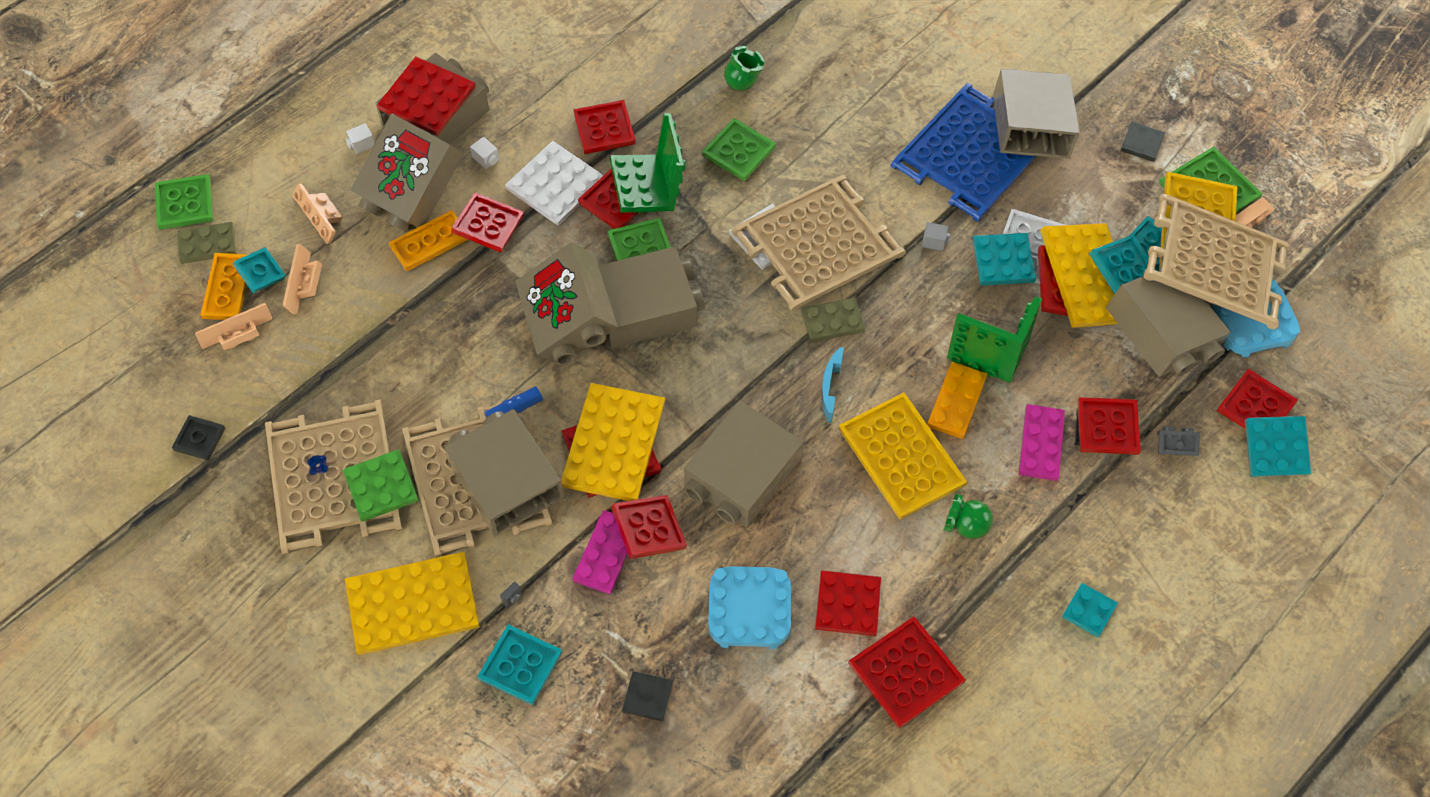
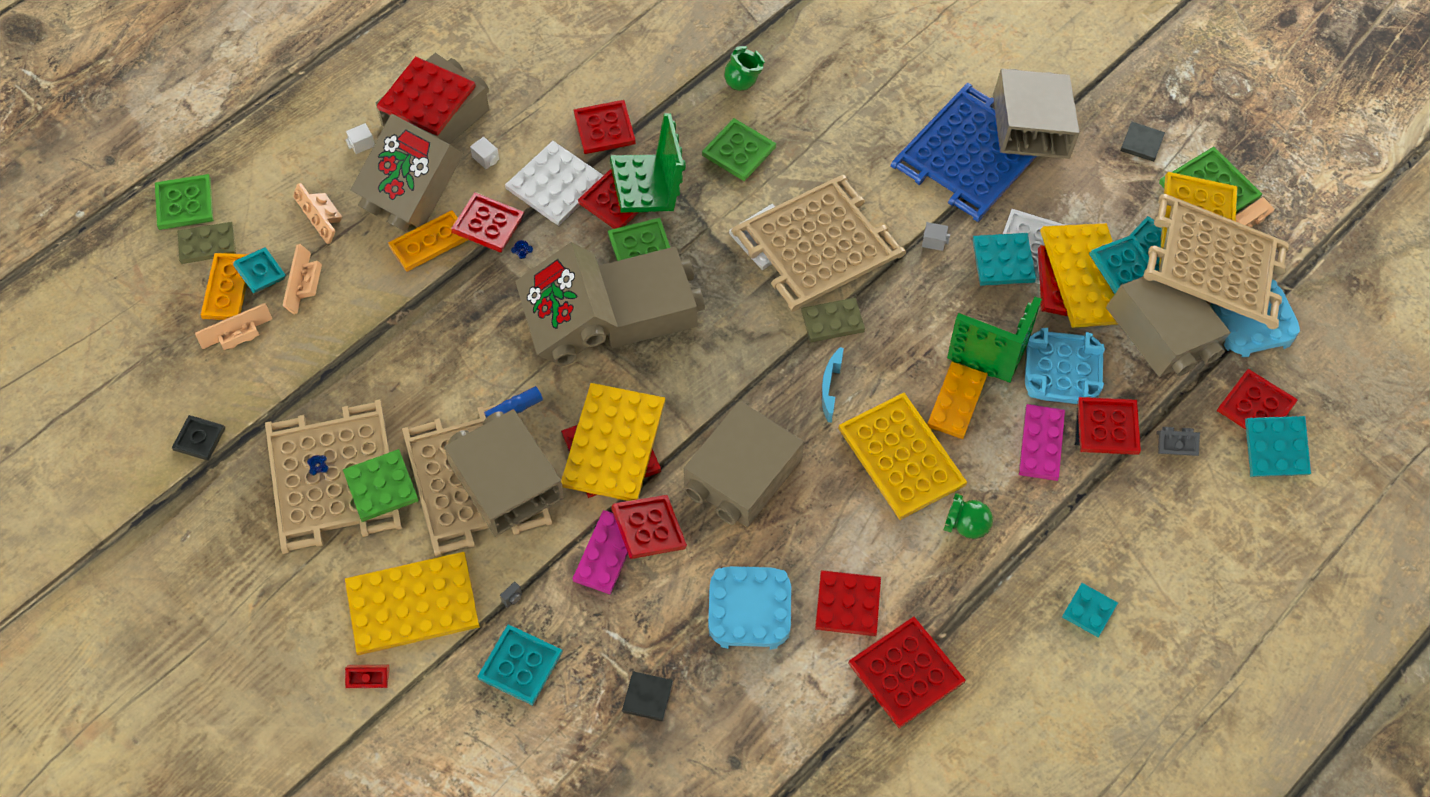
(366, 676): none -> red slope
(521, 244): none -> clear blue plate
(1063, 366): none -> medium azure plate

